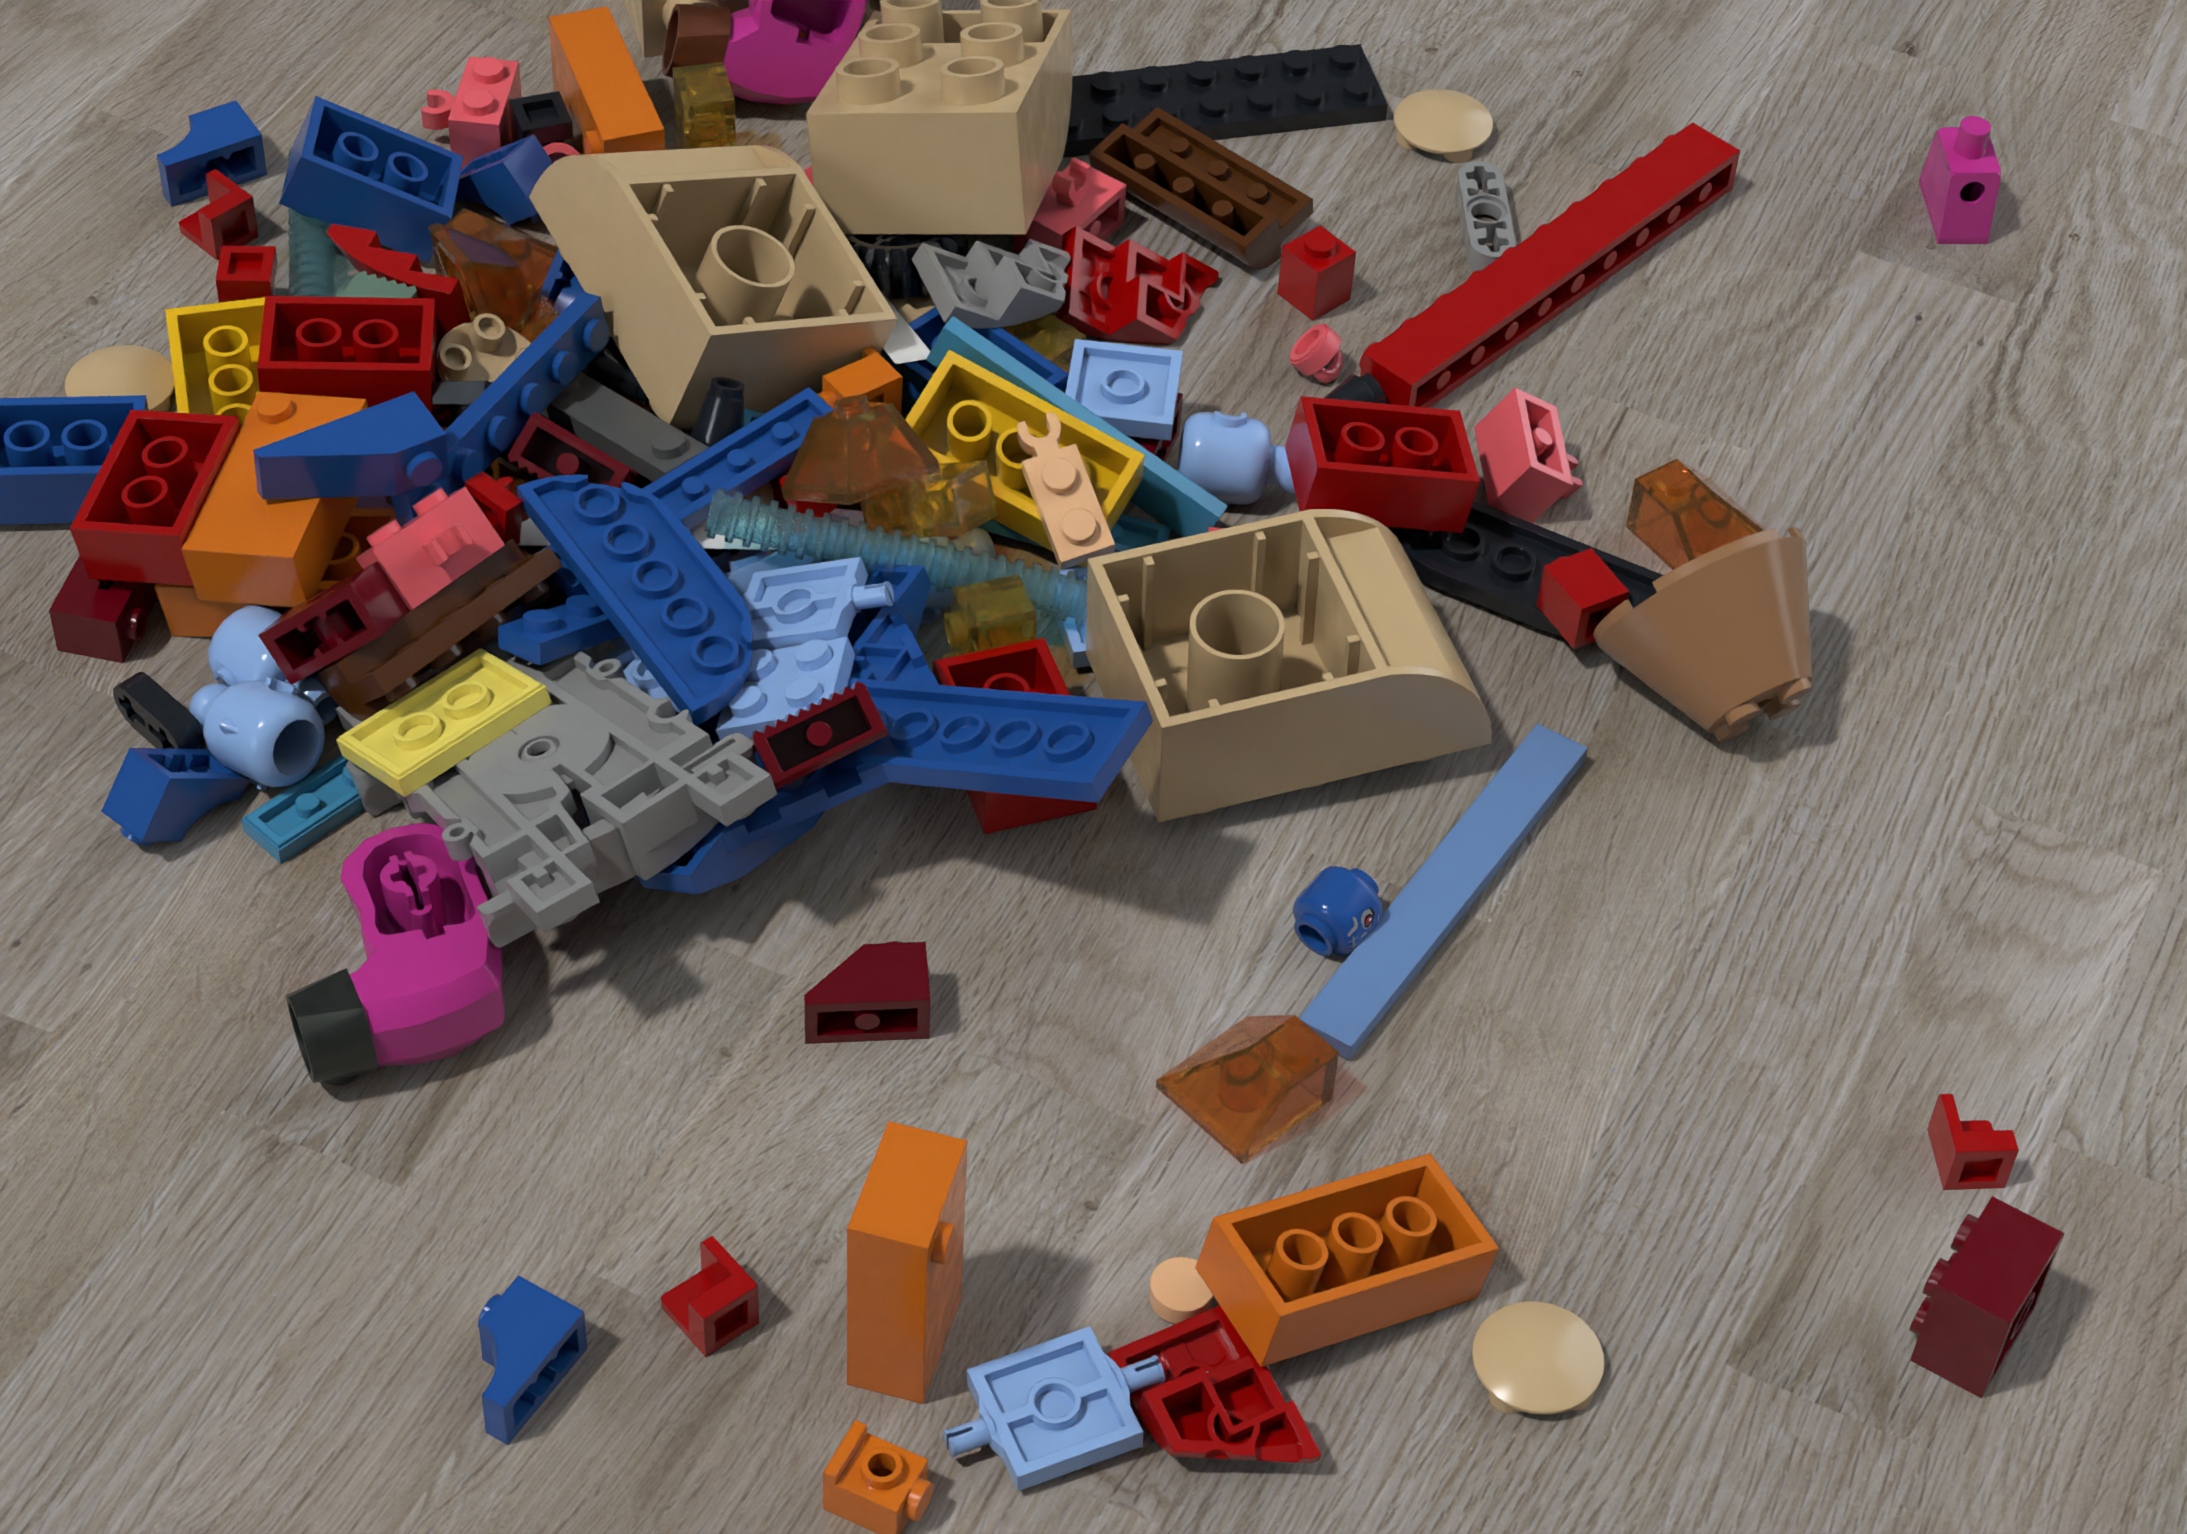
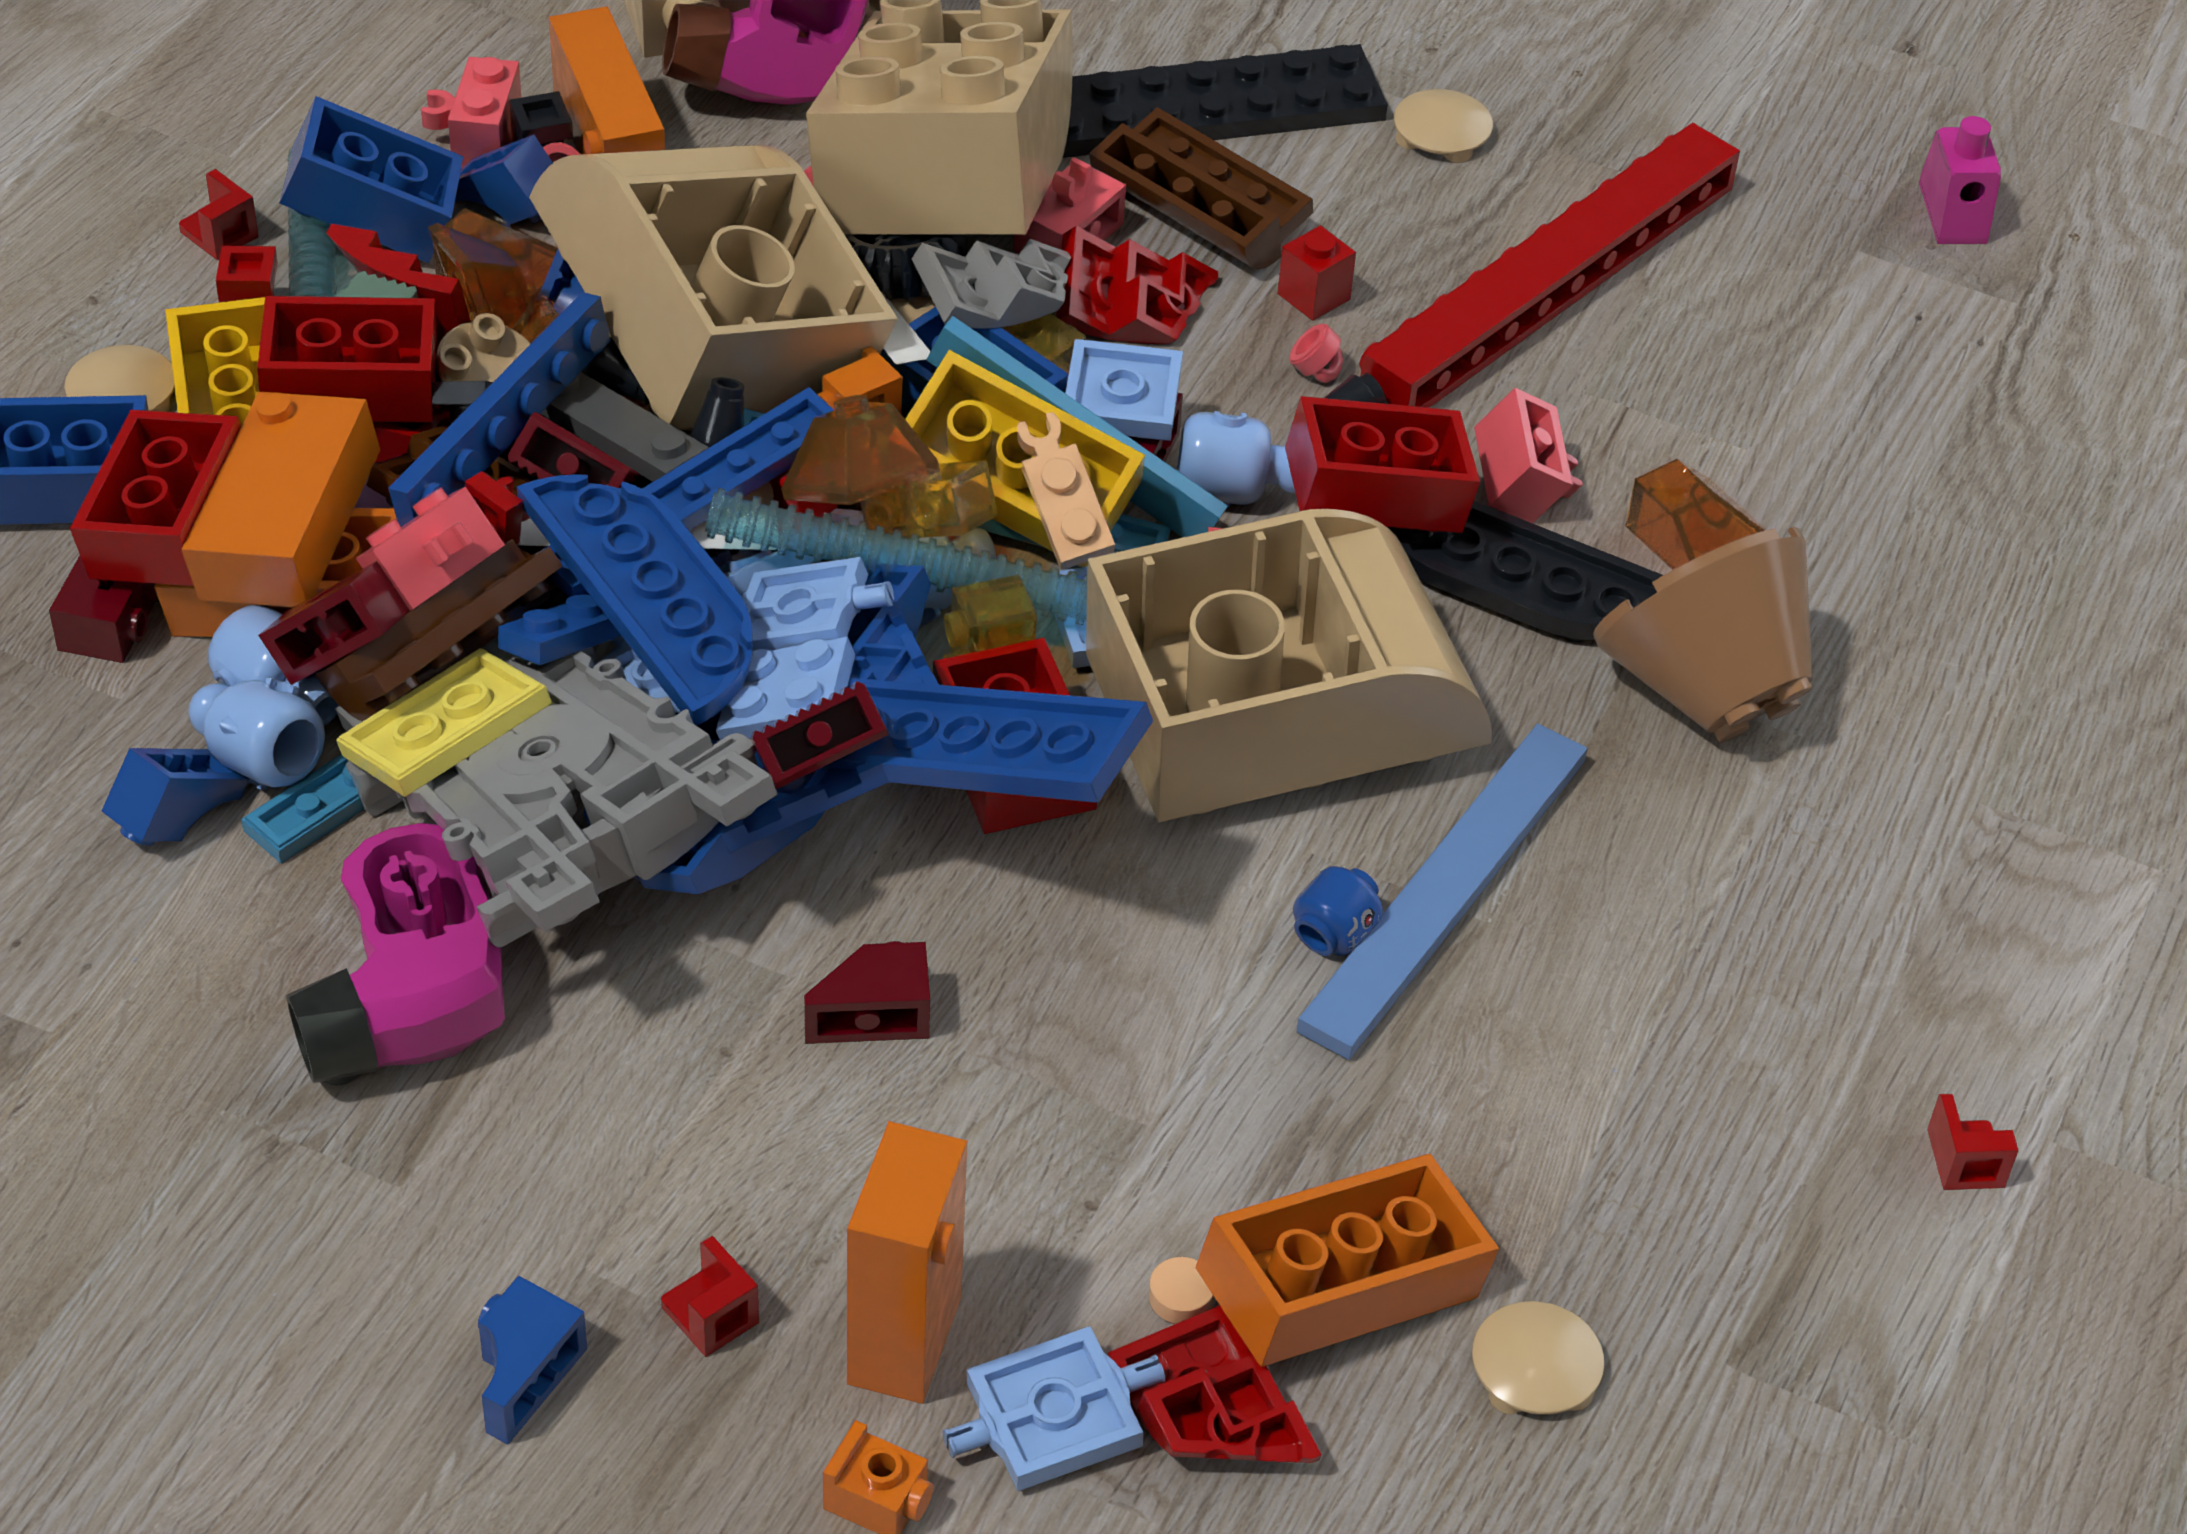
(157, 714): black beam -> none
(217, 140): blue arch -> none
(358, 455): blue slope -> none
(703, 107): clear yellow brick -> none
(1254, 1082): clear orange slope -> none
(1493, 204): light grey beam -> none
(1578, 595): red brick -> none
(1983, 1295): dark red brick -> none

